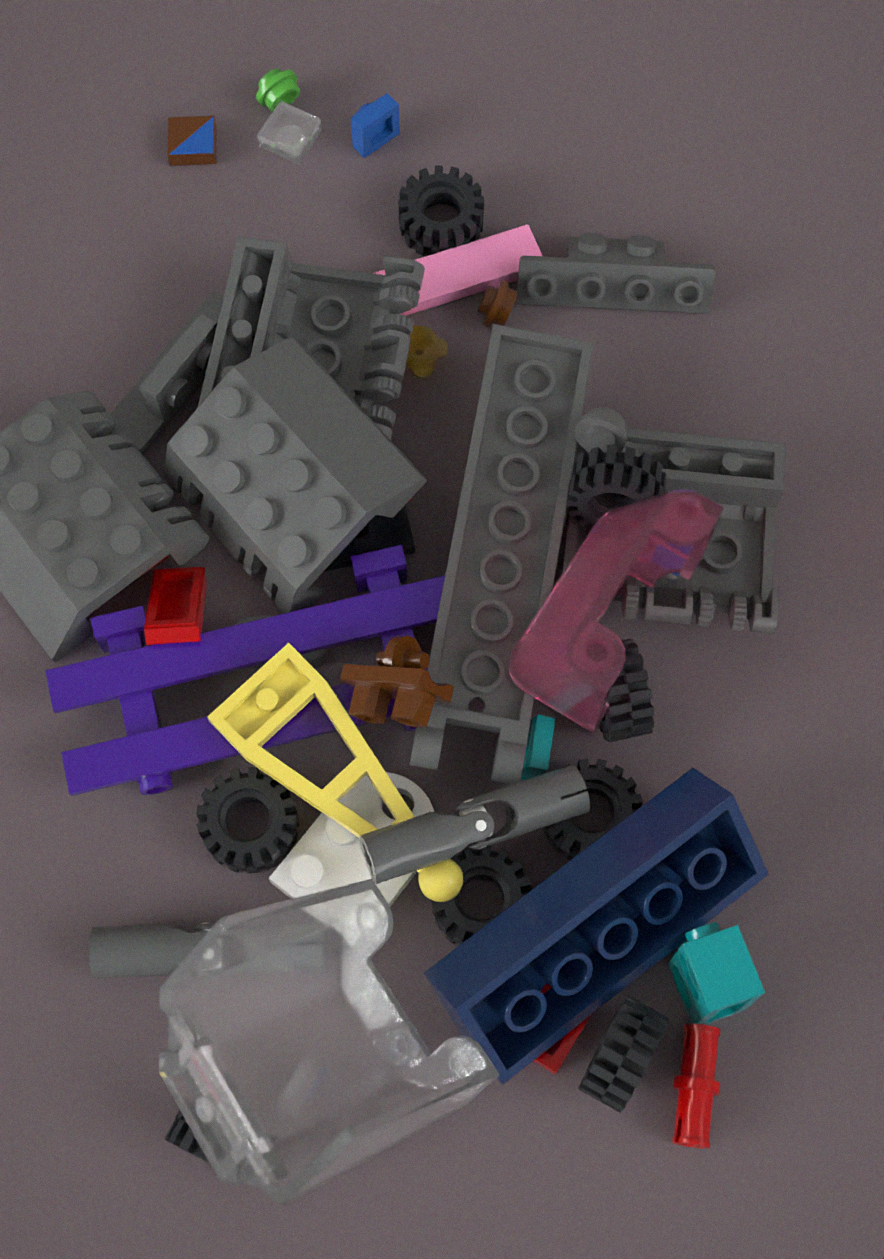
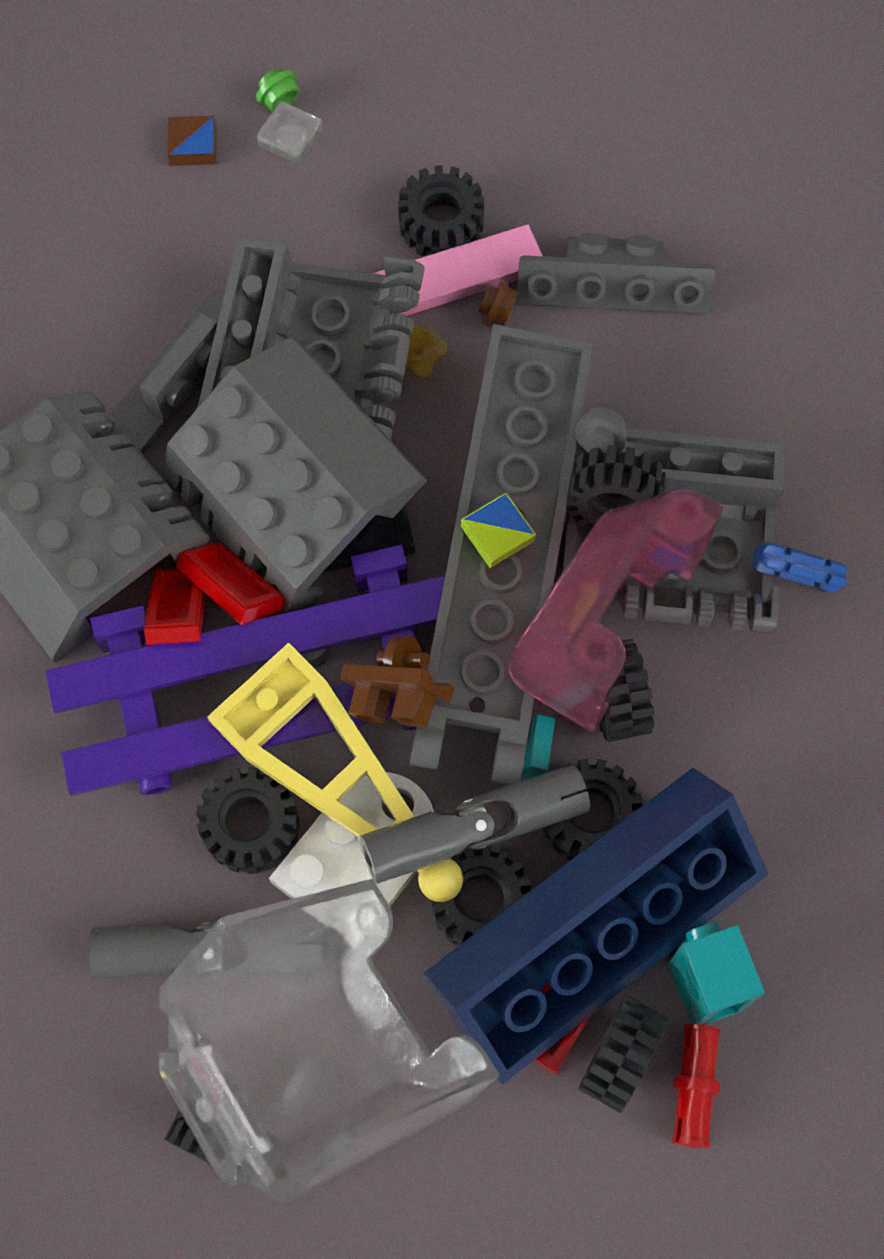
(230, 583): none -> red tile
(375, 125): blue plate -> none
(498, 530): none -> lime tile
(799, 566): none -> blue axle

